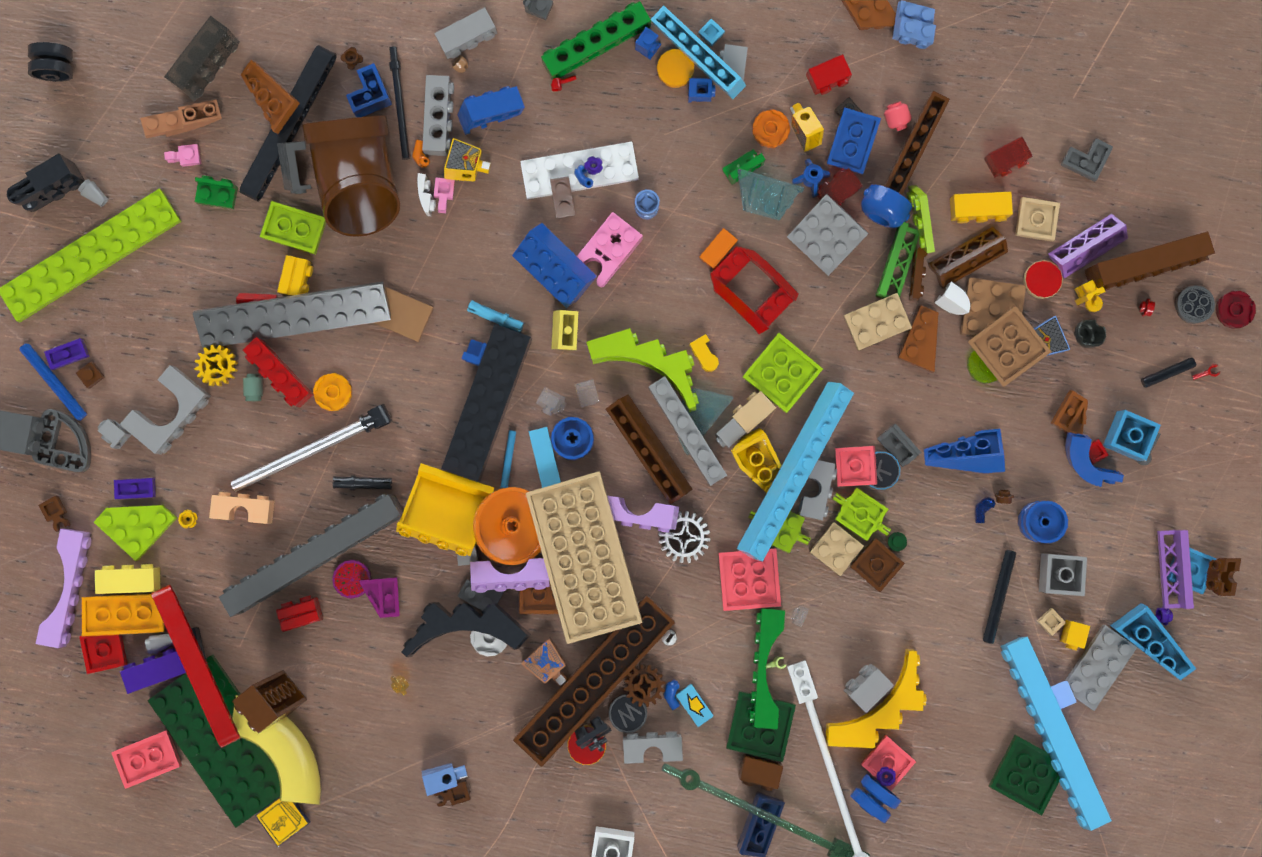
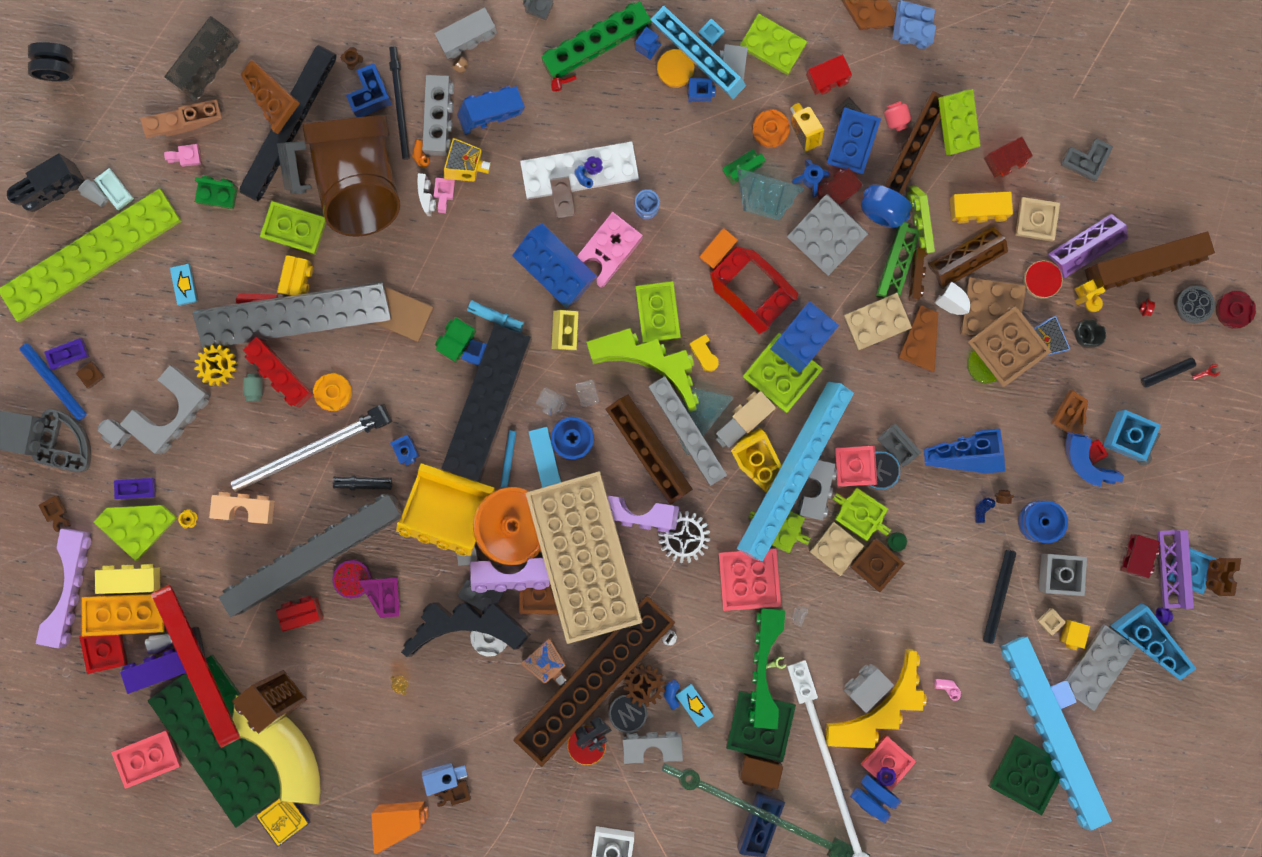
(113, 189): none -> light aqua tile
(183, 284): none -> medium azure tile
(396, 822): none -> orange slope
(401, 443): none -> blue brick
(455, 339): none -> green brick
(658, 312): none -> lime plate
(773, 44): none -> lime plate
(804, 337): none -> blue brick
(950, 687): none -> bright pink arm
(959, 122): none -> lime plate
(1140, 556): none -> dark red brick

